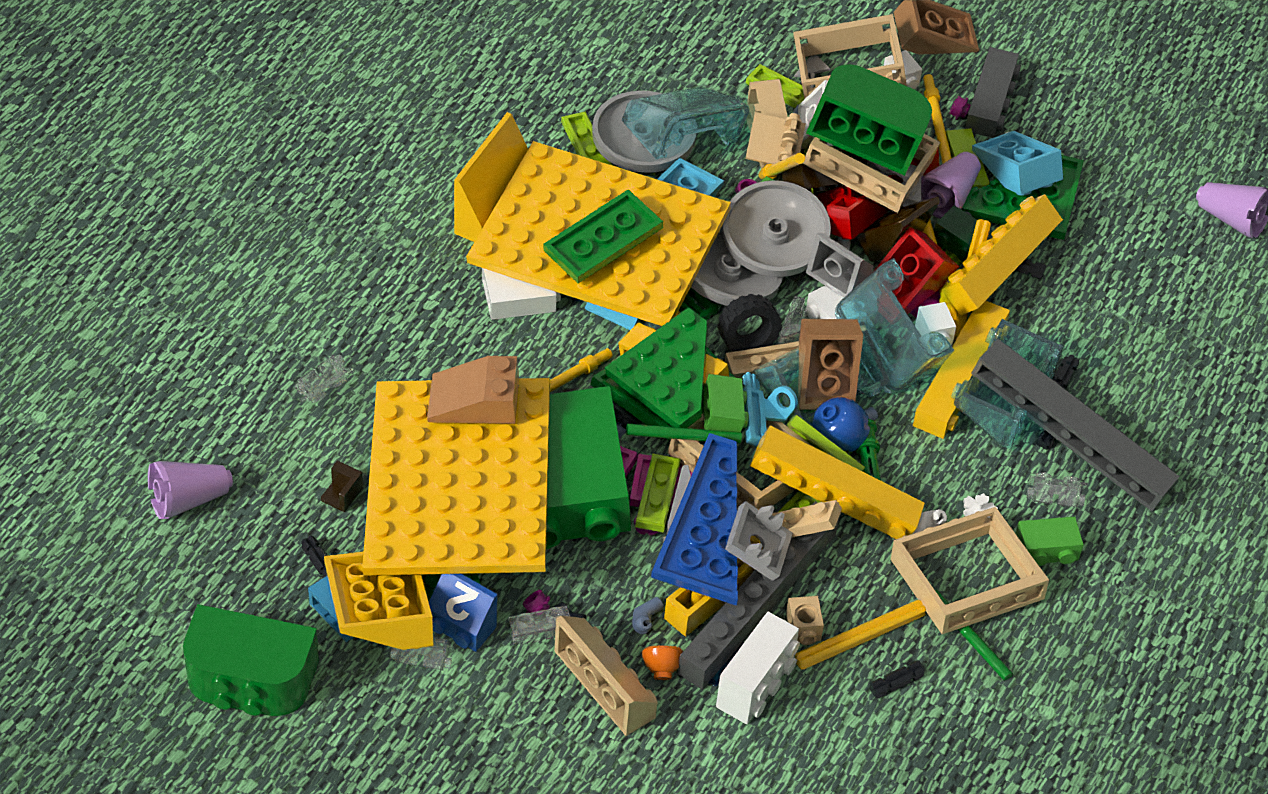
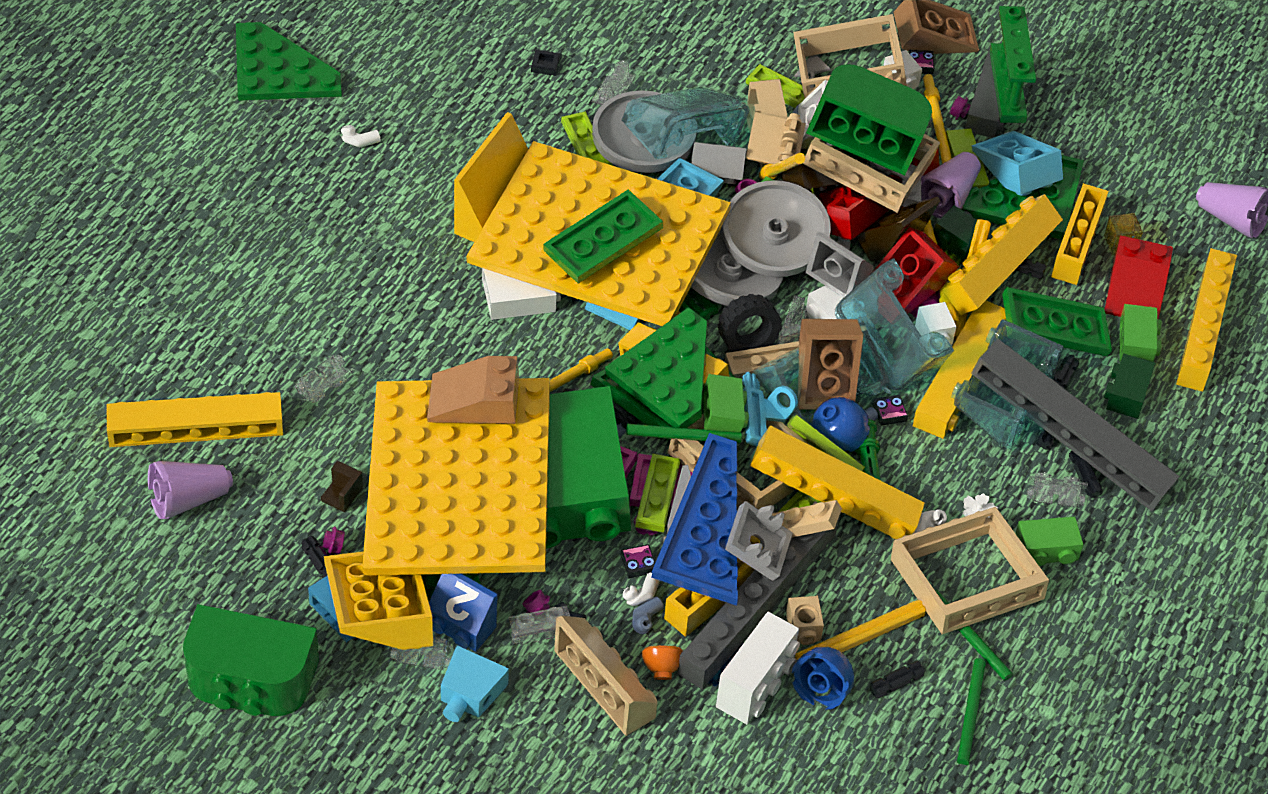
(194, 419): none -> yellow brick
(278, 68): none -> green plate
(333, 541): none -> magenta plate
(359, 140): none -> white arm
(471, 684): none -> medium azure torso
(545, 62): none -> black tile
(615, 83): none -> clear hinge
(638, 560): none -> tile
(645, 593): none -> white arm
(720, 160): none -> light grey slope
(820, 671): none -> blue cylinder
(890, 410): none -> tile
(924, 59): none -> tile
(971, 711): none -> green bar
(1012, 64): none -> green fence
(1059, 320): none -> green plate
(1079, 234): none -> yellow brick
(1086, 474): none -> black axle
(1122, 225): none -> clear yellow brick
(1130, 385): none -> dark green brick
(1138, 275): none -> red slope
(1139, 332): none -> bright green brick
(1206, 320): none -> yellow brick

